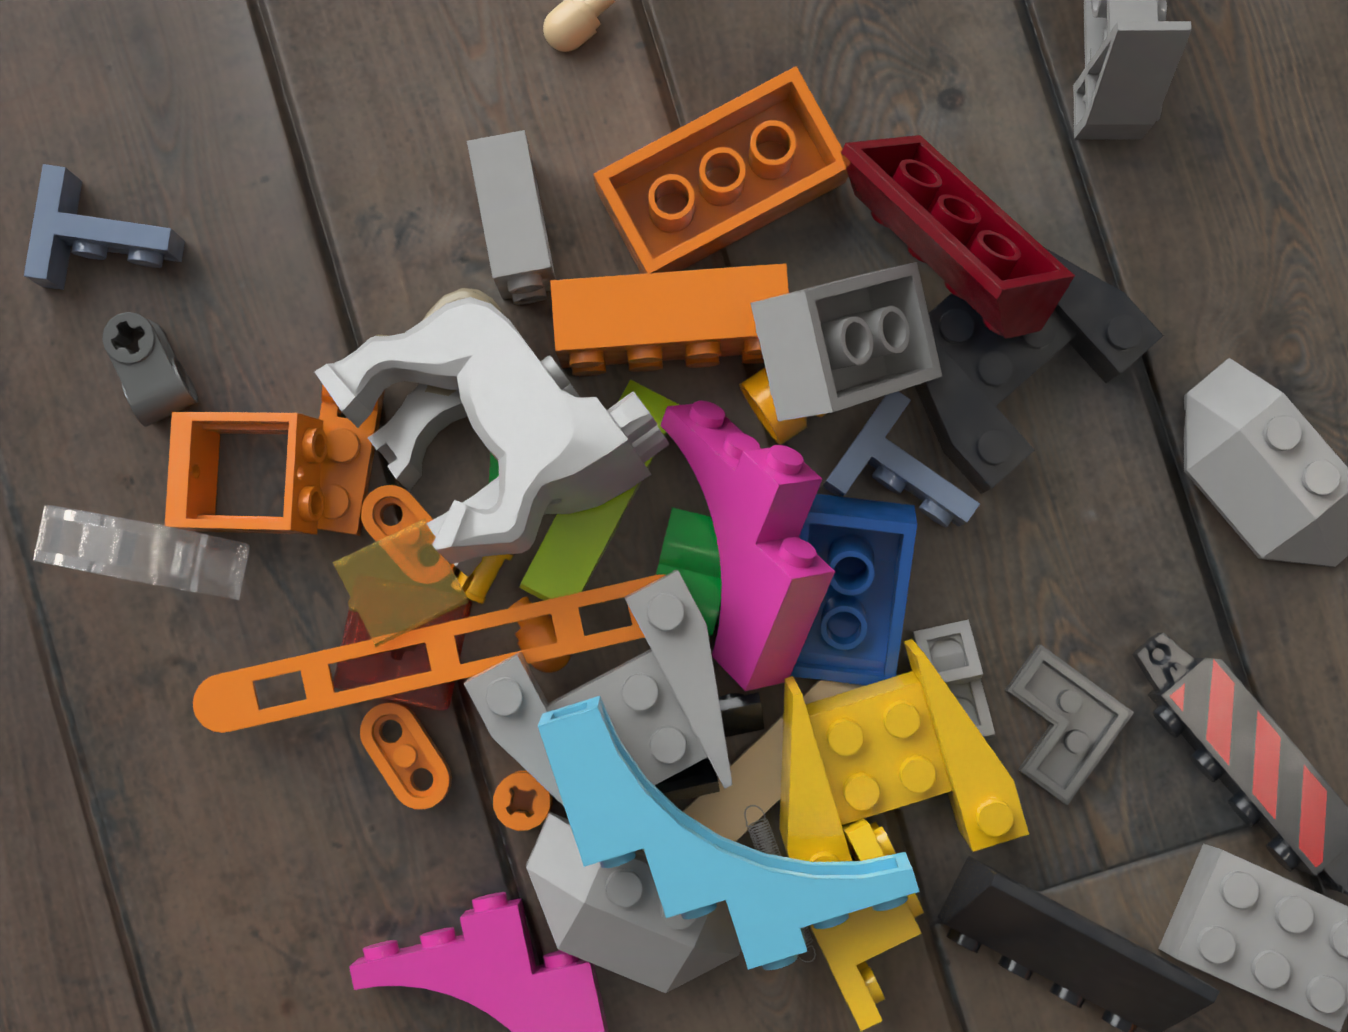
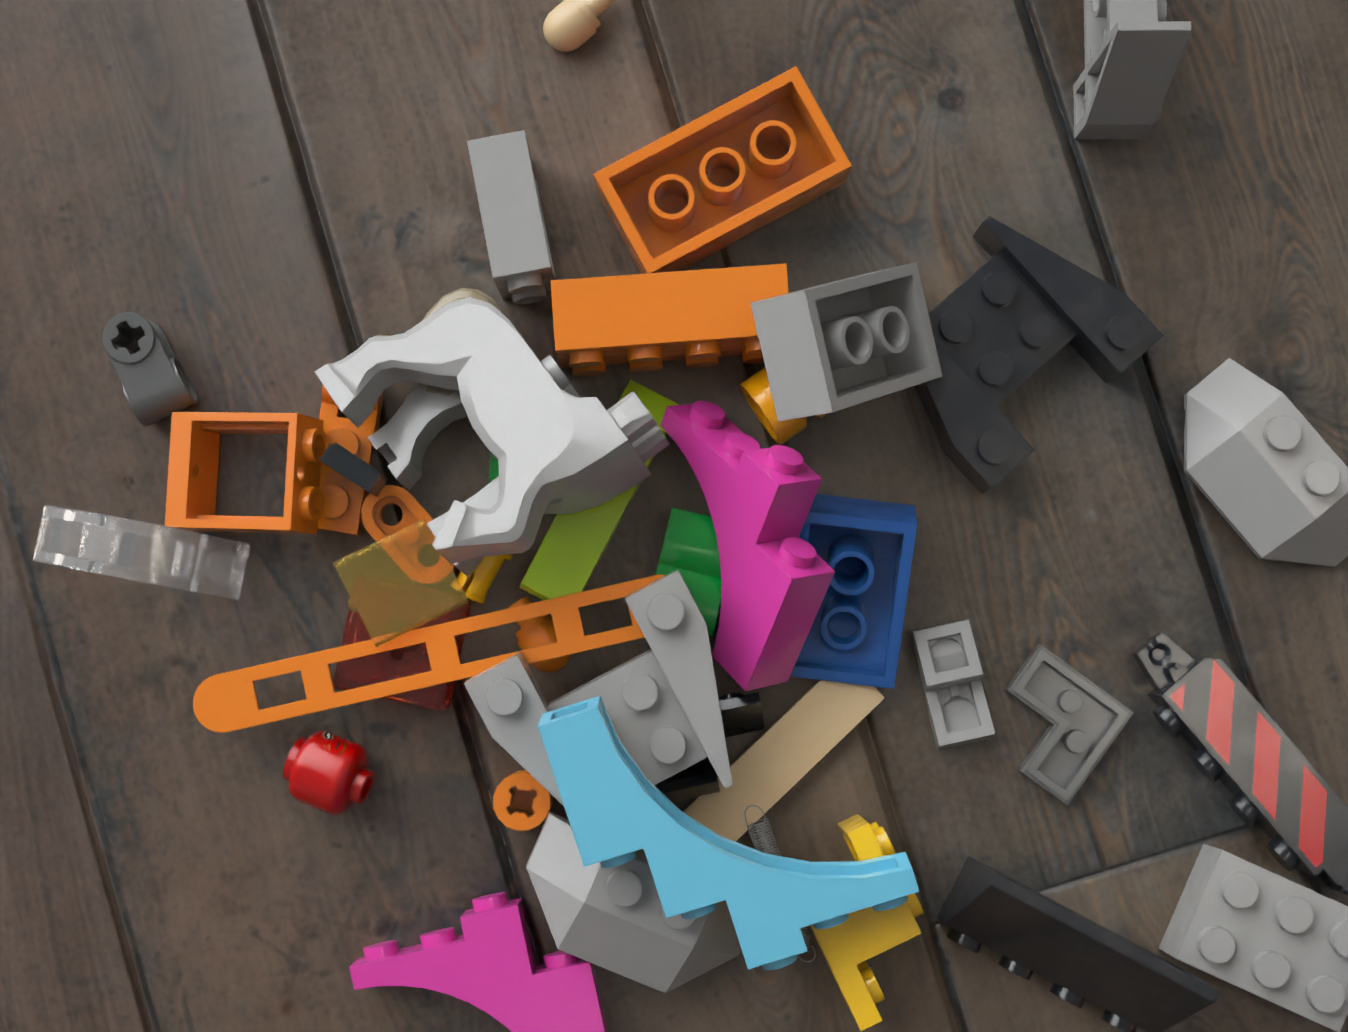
(59, 227): sand blue bracket -> none
(328, 772): none -> red head
(354, 469): none -> black tile
(402, 758): orange plate -> none
(883, 752): yellow wedge -> none
(898, 469): sand blue bracket -> none
(958, 232): dark red slope -> none

